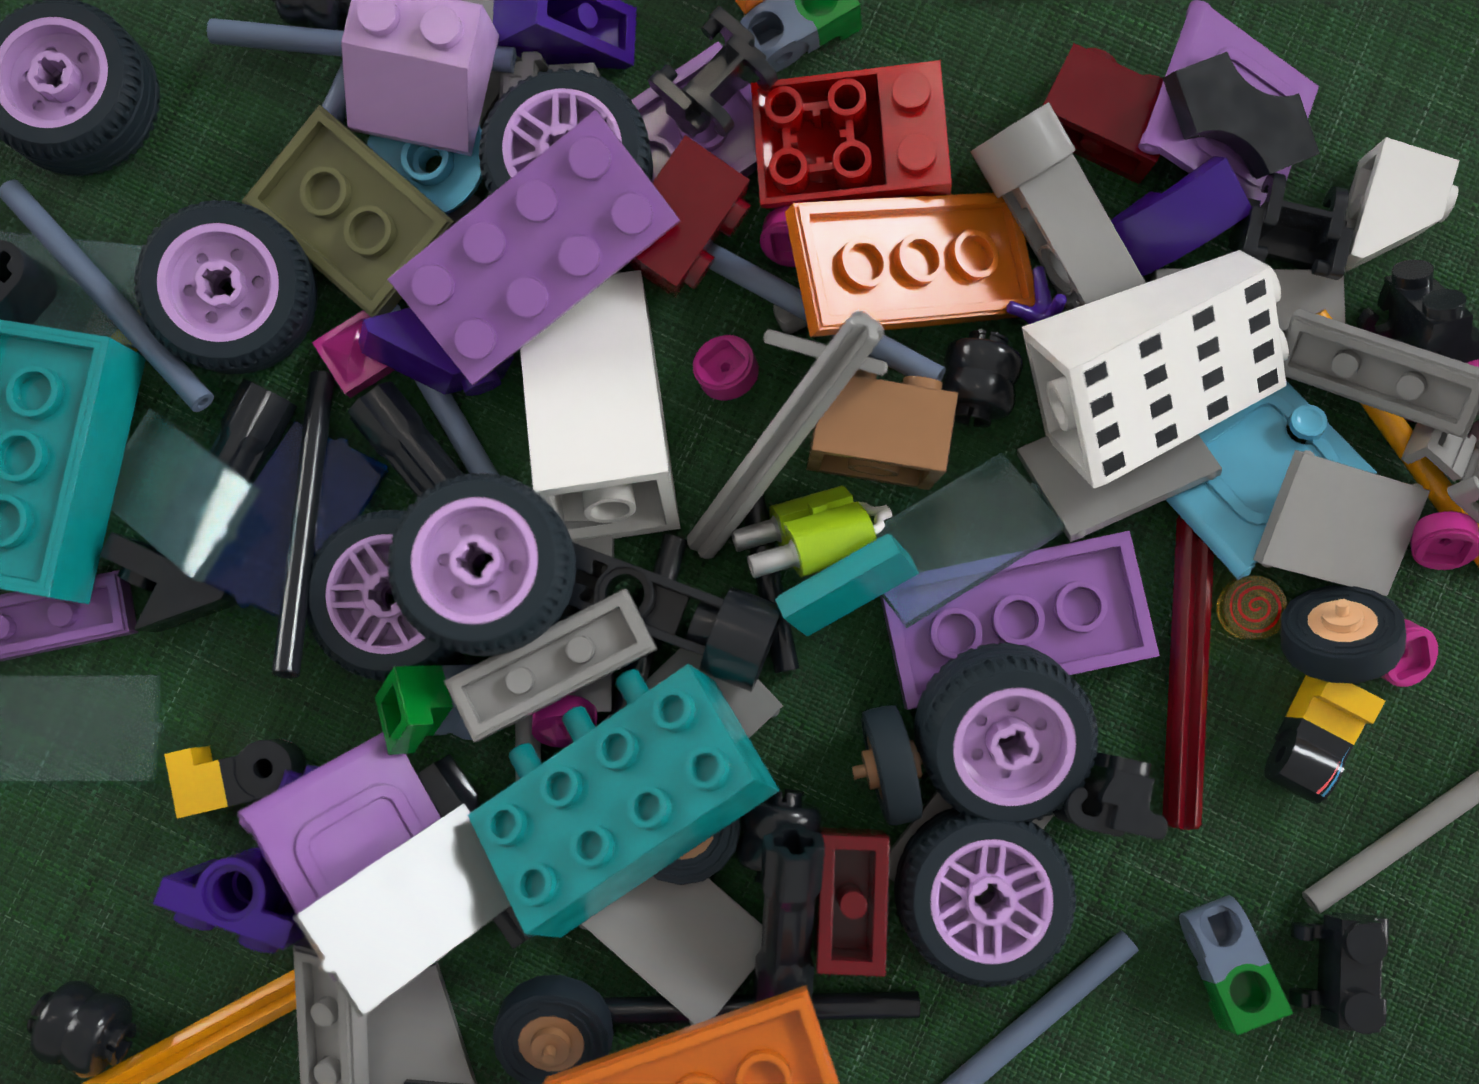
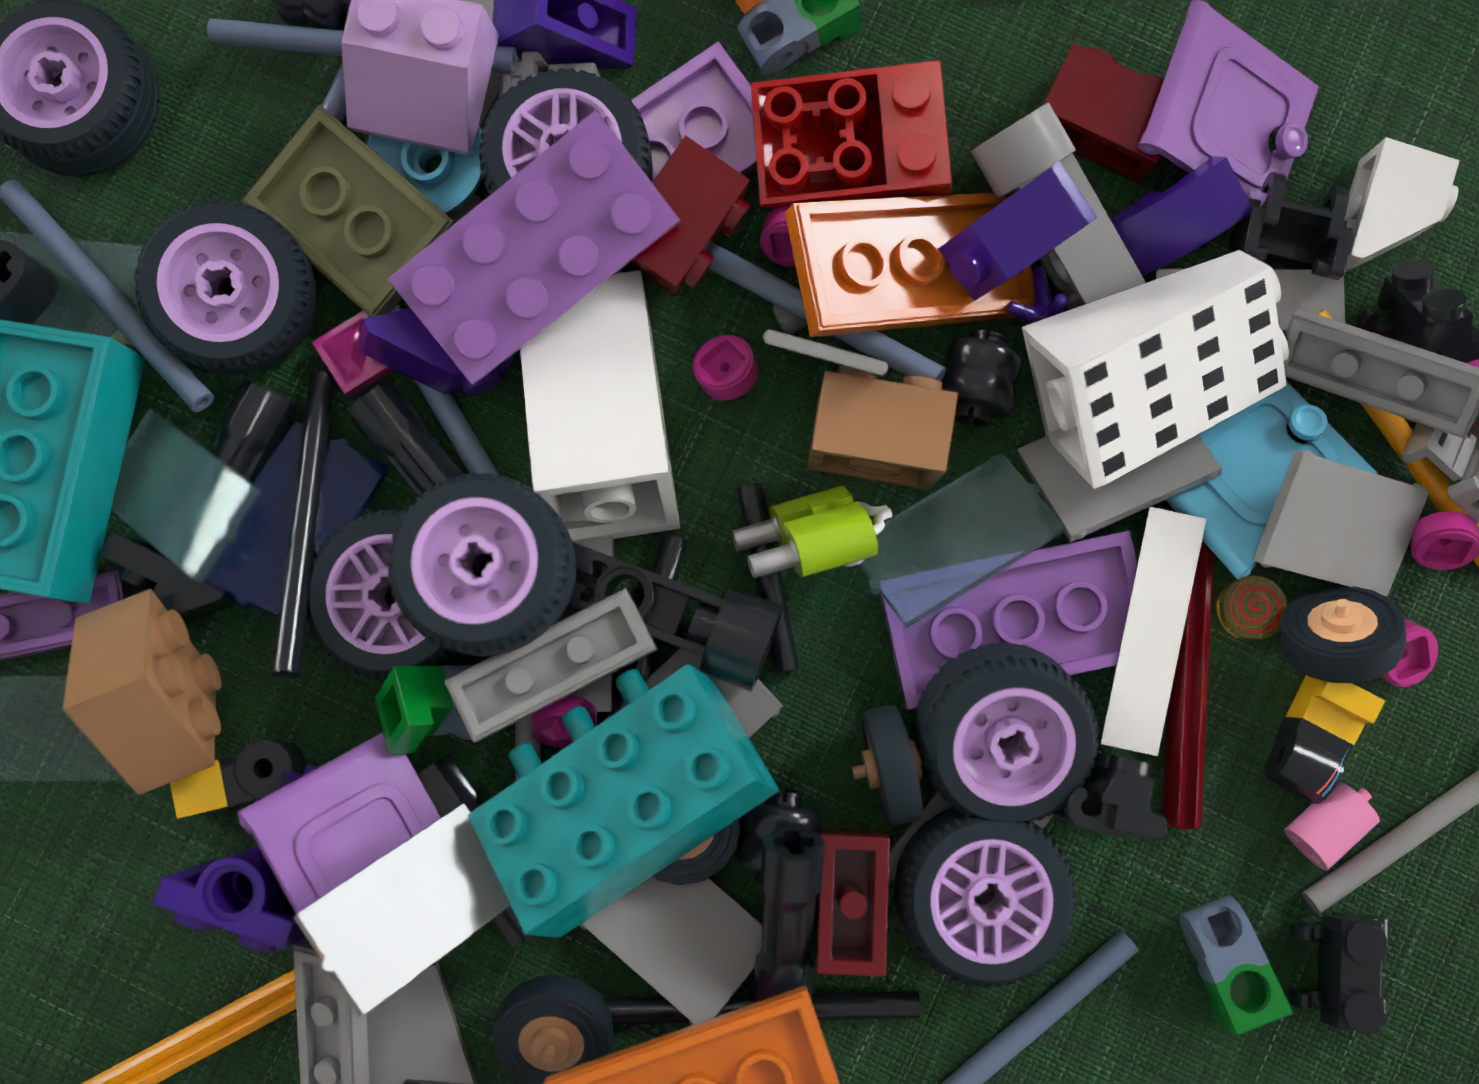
(81, 1028): black piece -> none
(143, 691): none -> medium nougat brick
(717, 81): black piece -> none
(786, 432): light grey axle -> none
(847, 585): teal tile -> none
(1017, 232): none -> dark purple slope
(1153, 631): none -> white sticker
(1223, 106): black tile -> none
(1334, 826): none -> bright pink piece

